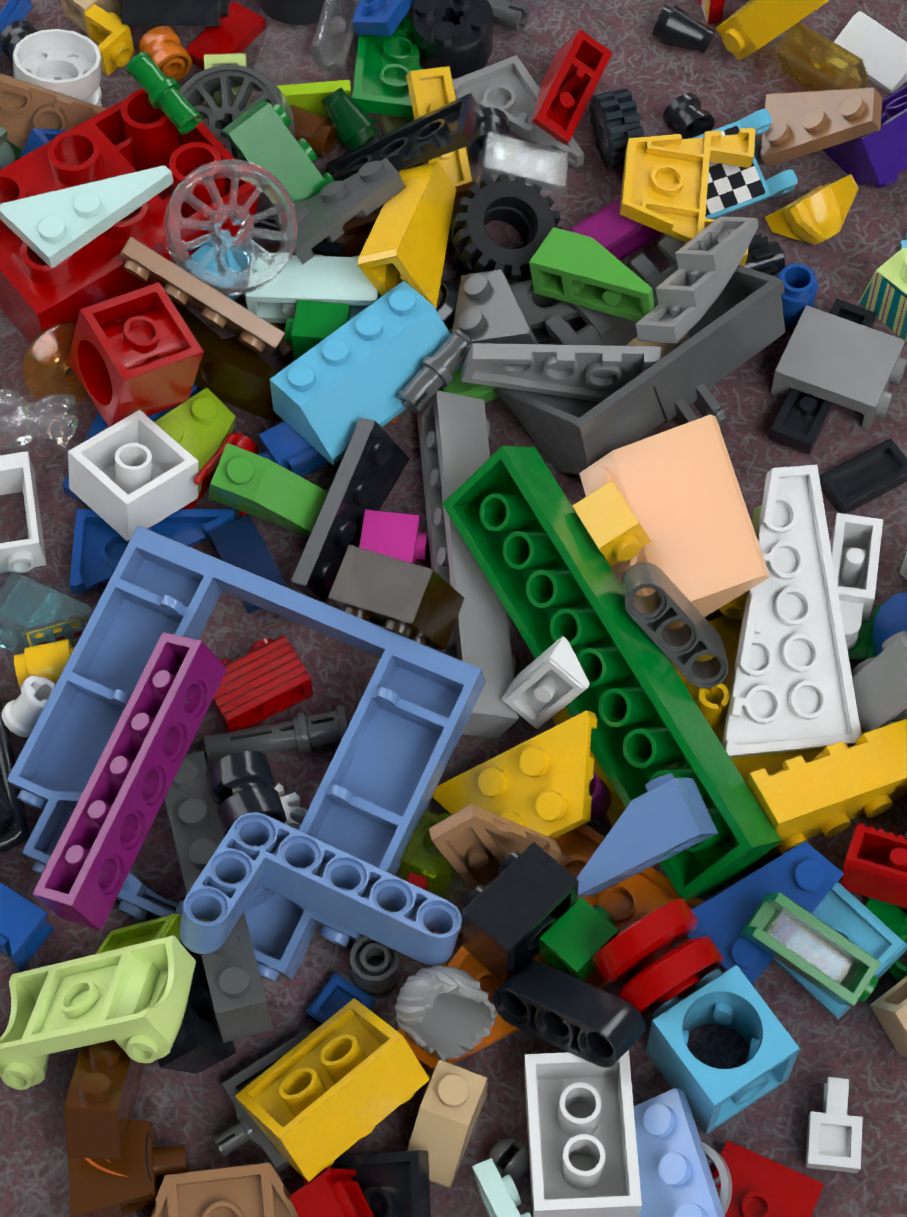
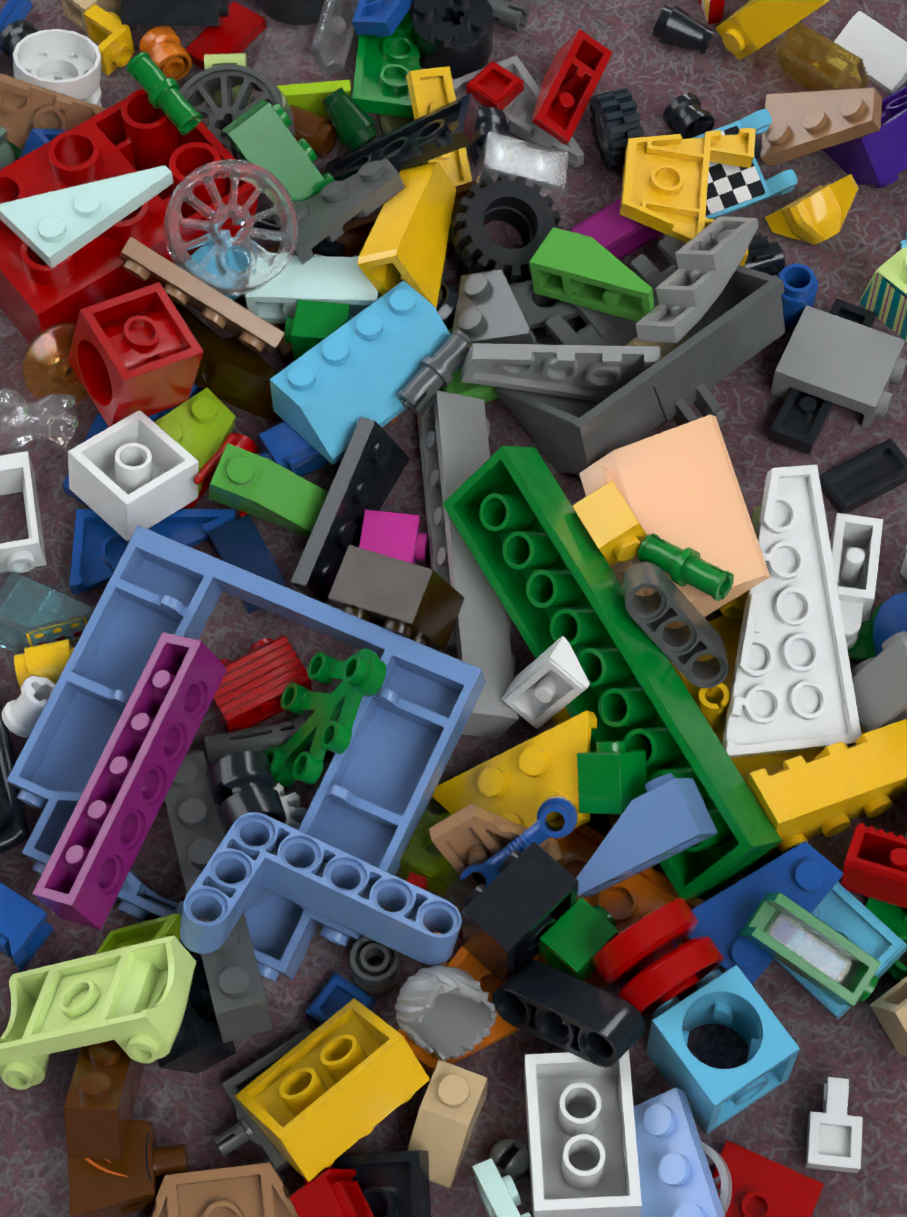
(360, 676): none -> green plant
(495, 86): none -> red tile
(537, 833): none -> blue brick
(610, 777): none -> green brick
(686, 567): none -> green pin

